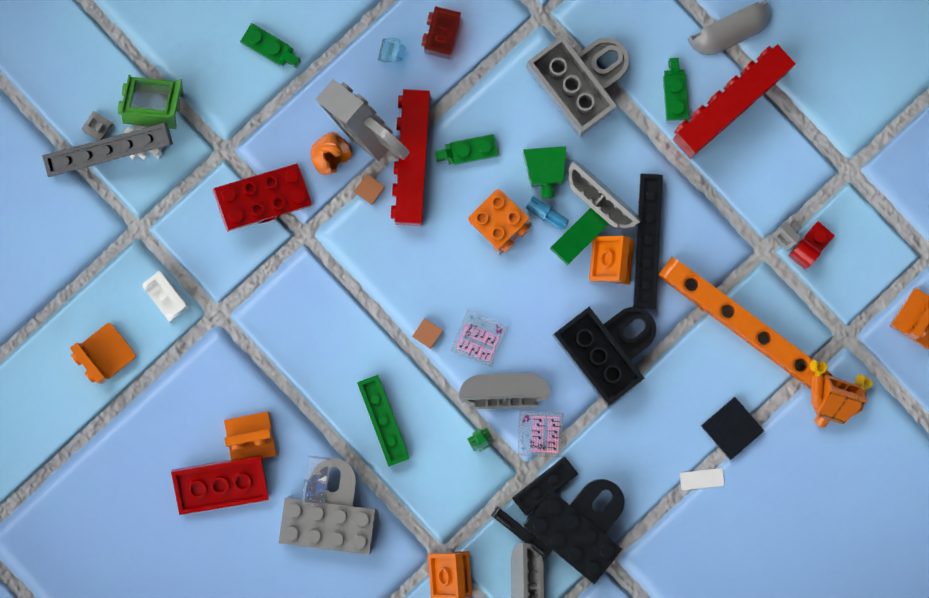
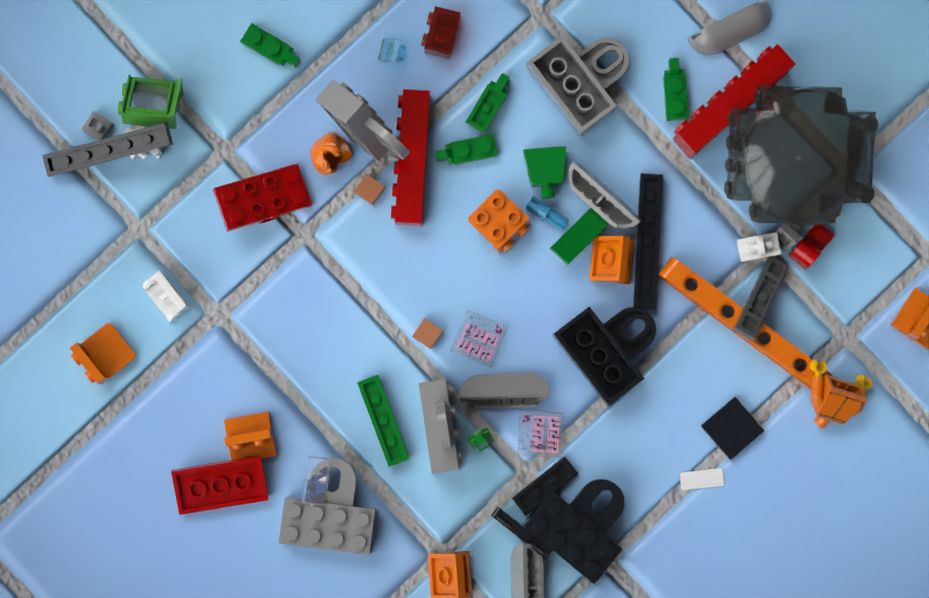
(439, 427): none -> light grey brick
(488, 104): none -> green hinge
(758, 247): none -> white hips
(760, 298): none -> dark grey plate
(799, 154): none -> clear smoke windscreen

